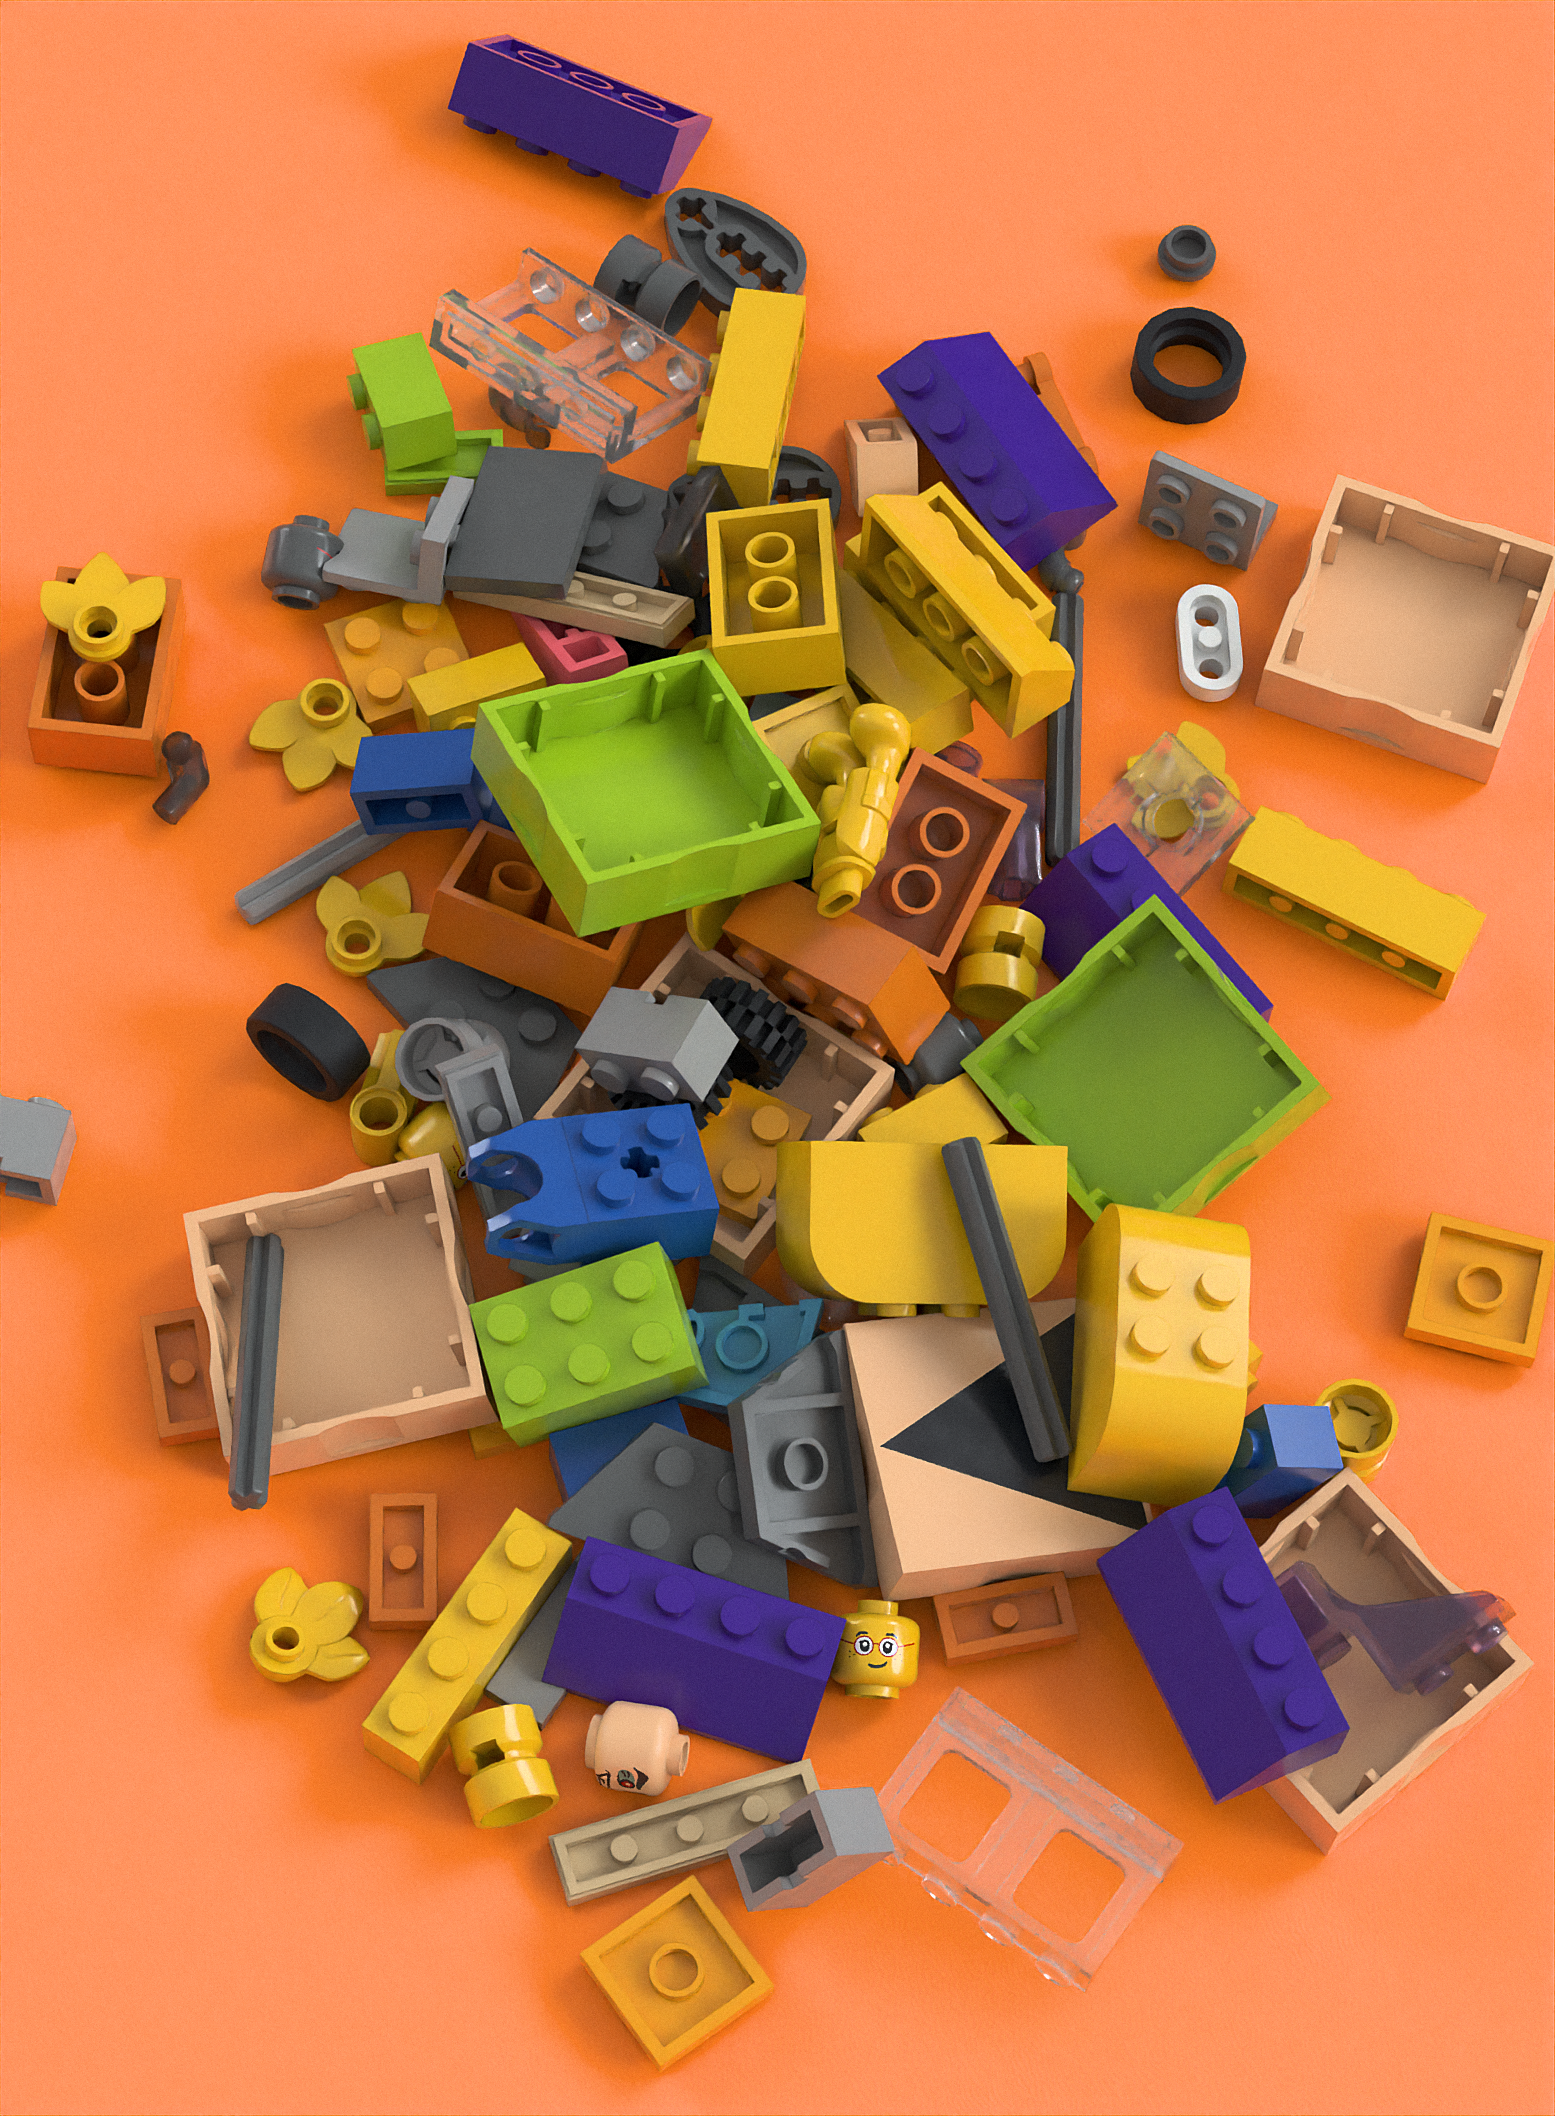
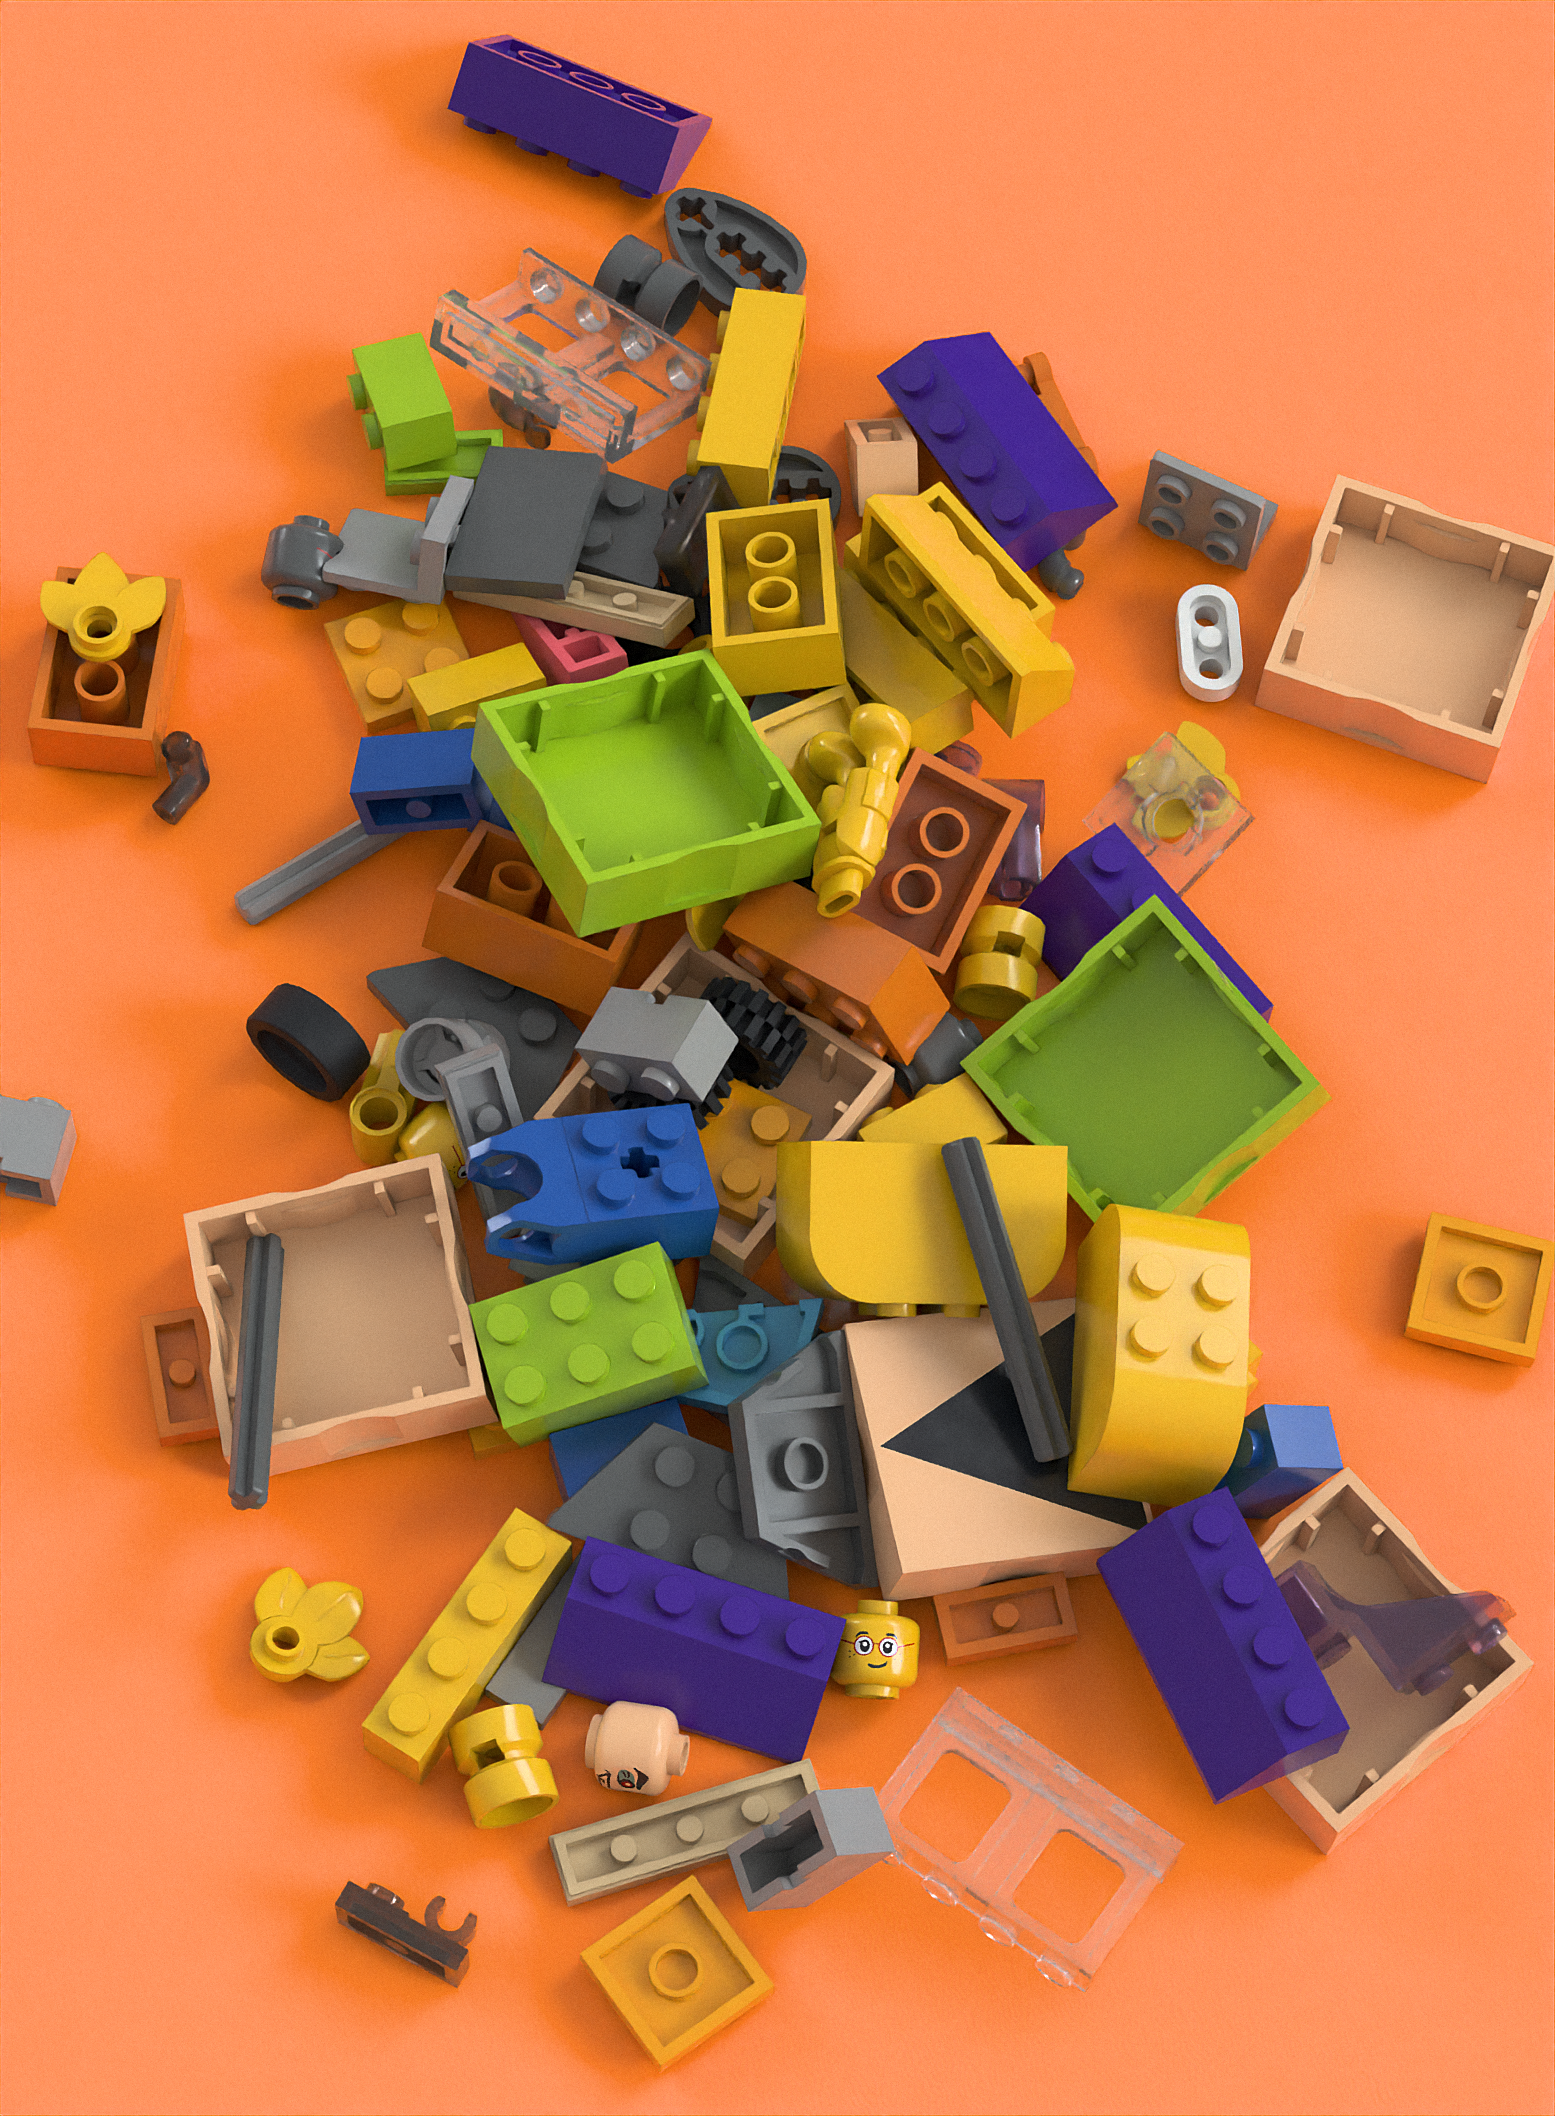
(310, 741): yellow plate -> none
(374, 917): yellow plate -> none
(381, 1919): none -> clear smoke plate
(403, 1561): orange plate -> none
(1064, 738): dark grey axle -> none
(1187, 254): dark grey plate -> none
(1197, 329): black tyre -> none
(1353, 901): yellow brick -> none
(1363, 1425): yellow wheel -> none

